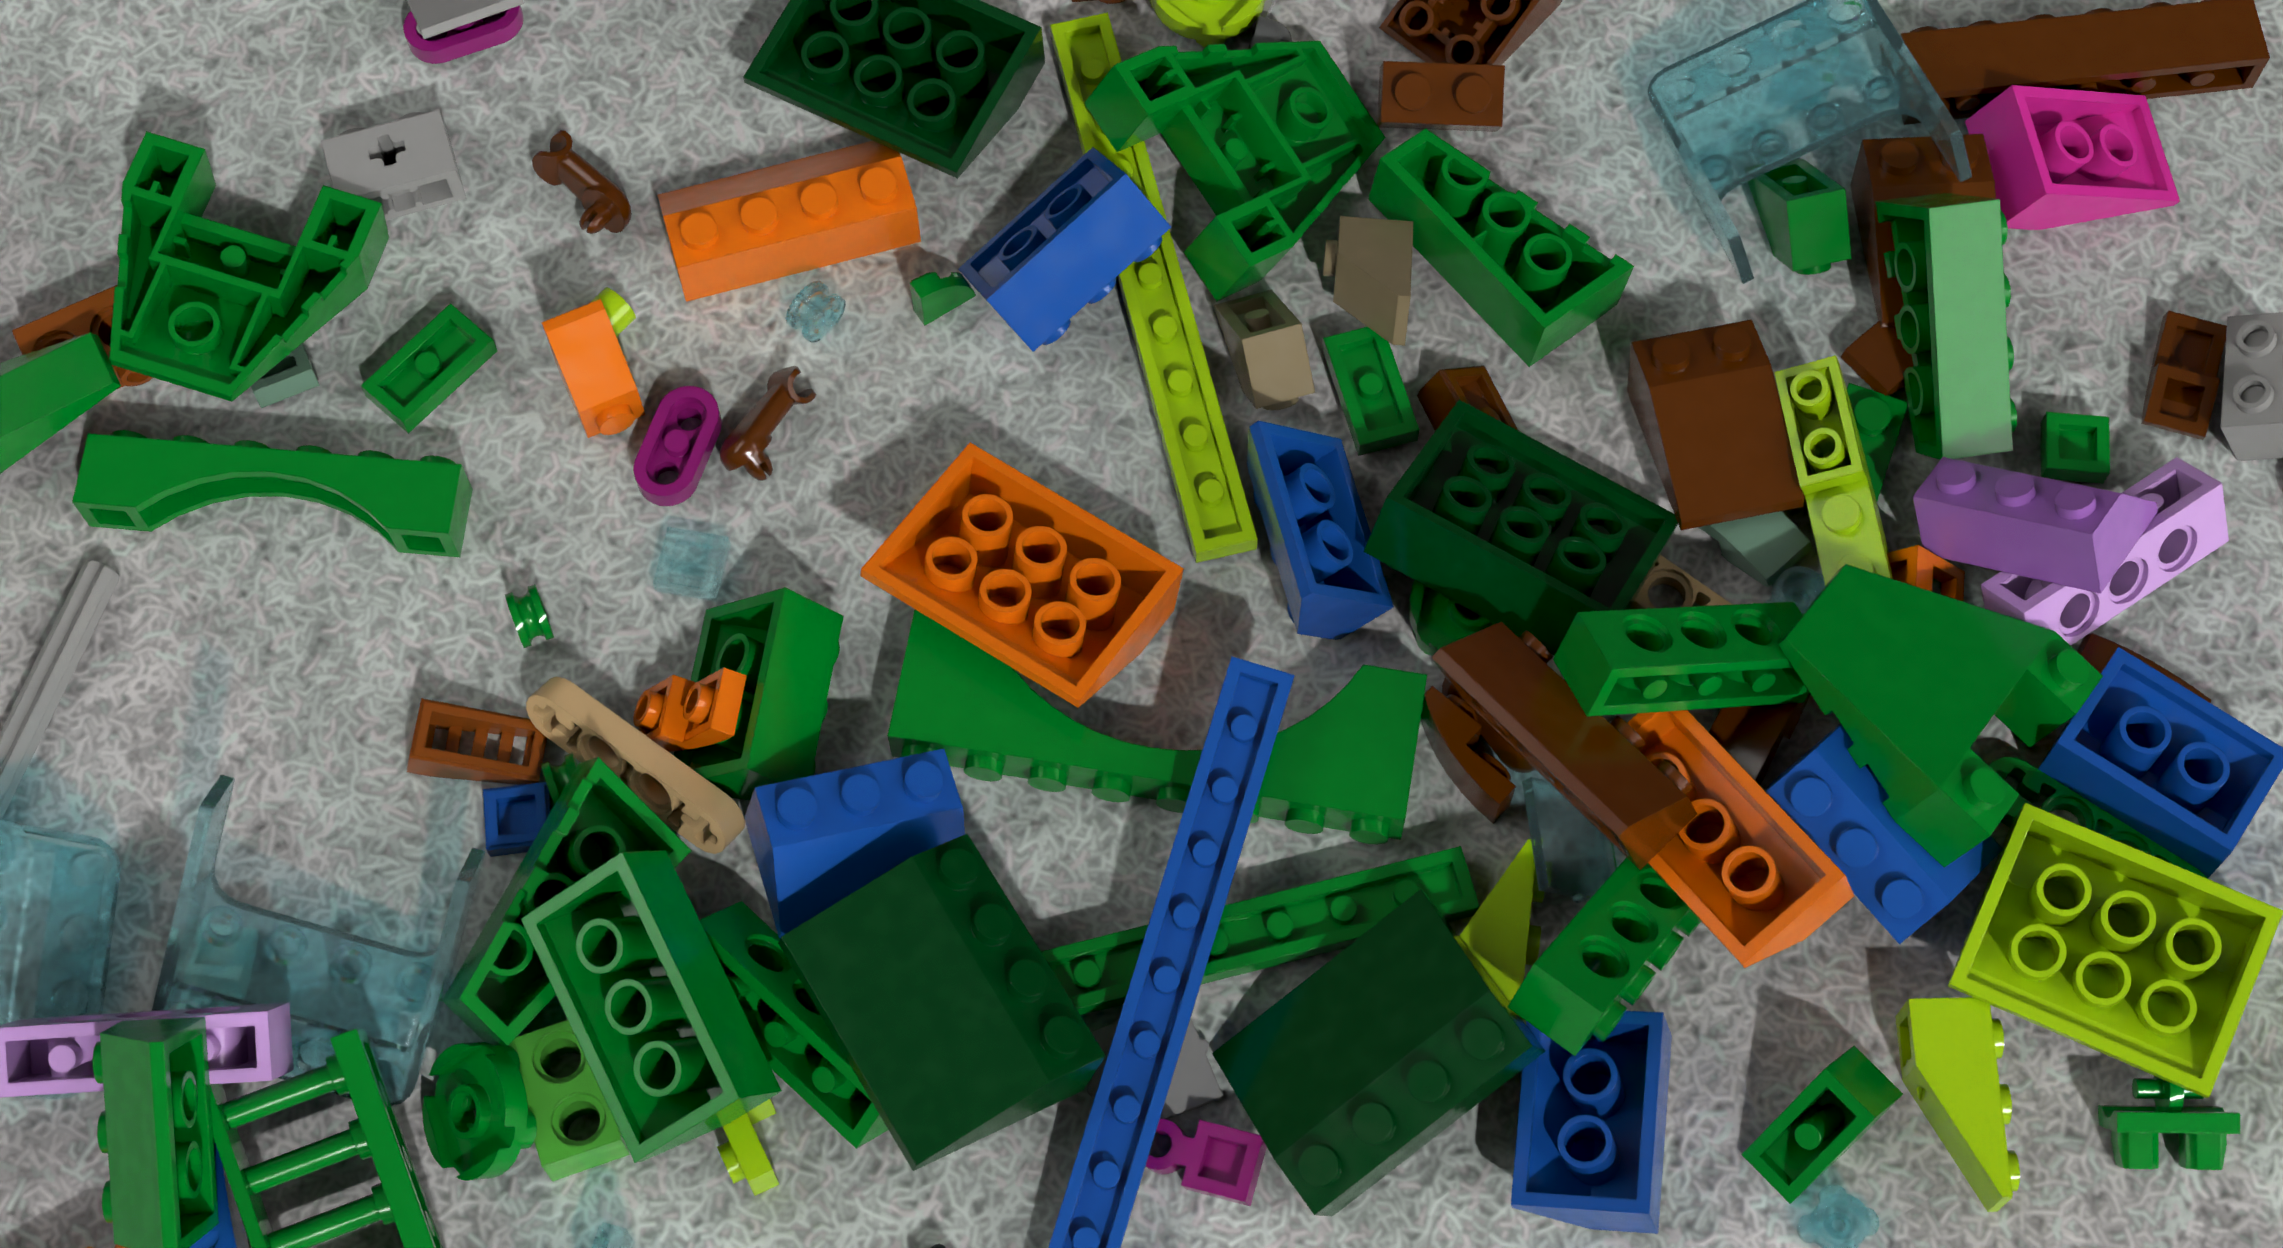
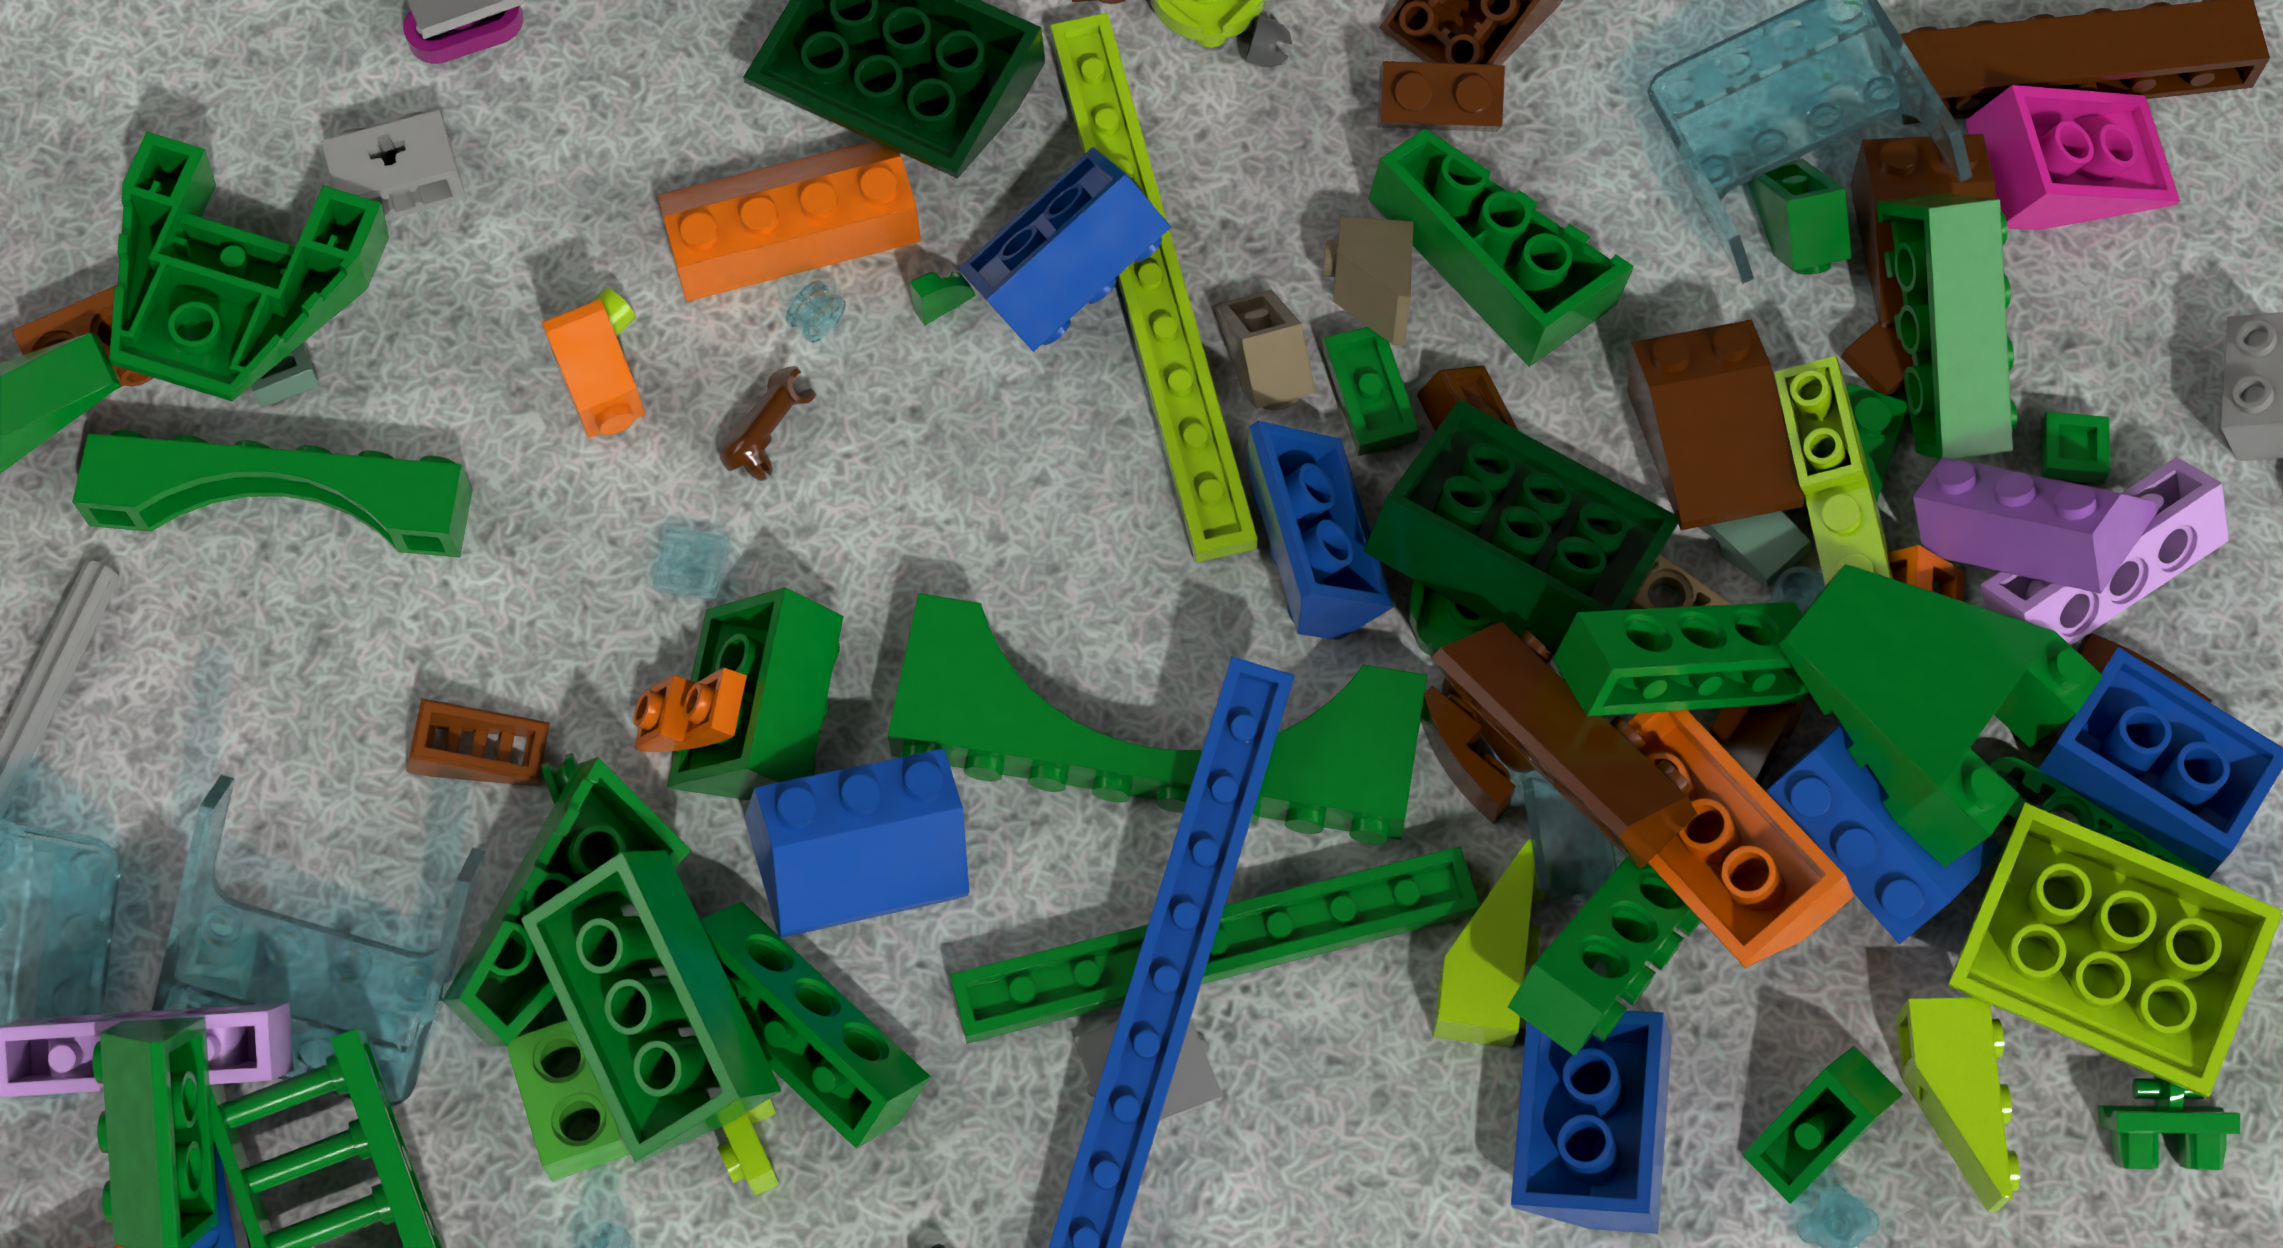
(429, 368): green plate -> none
(484, 1080): green plate -> none
(514, 817): blue tile -> none
(529, 616): green bush -> none
(592, 730): tan beam -> none
(601, 198): reddish brown piece -> none
(676, 449): magenta plate -> none
(942, 1002): dark green slope -> none
(1027, 576): orange slope -> none
(1215, 1161): magenta plate -> none
(1257, 132): green wedge -> none
(1375, 1055): dark green slope -> none
(2184, 375): reddish brown slope -> none

